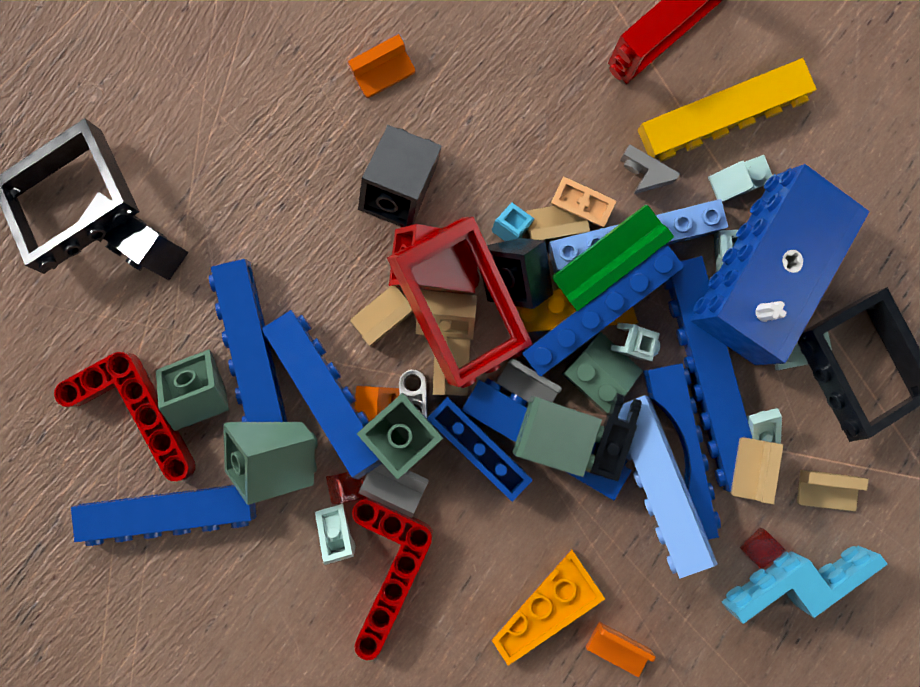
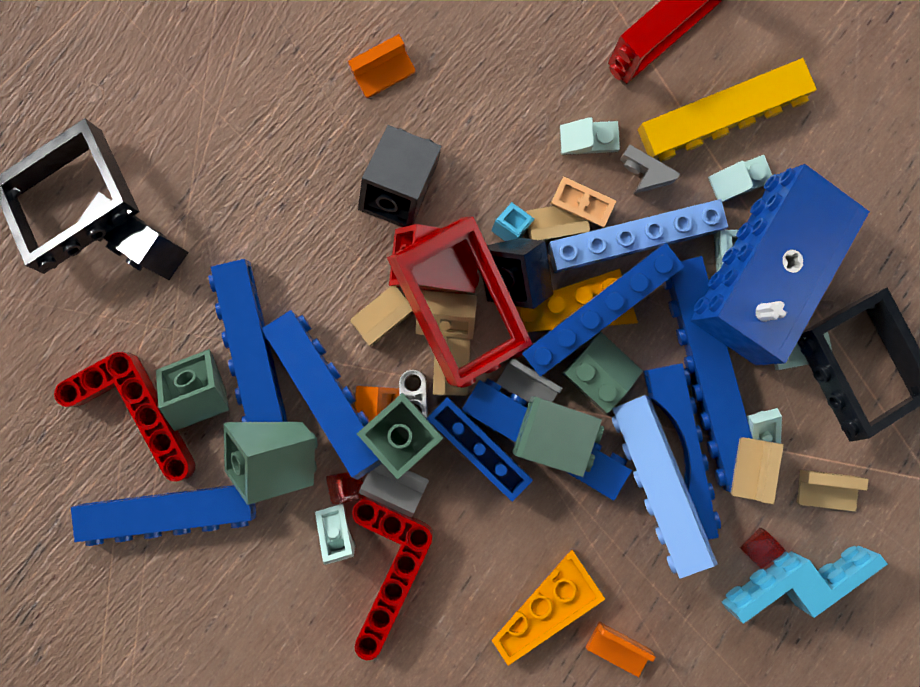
(589, 137): none -> light aqua slope
(612, 257): green panel -> none
(616, 440): black hinge -> none
(640, 342): light aqua window -> none

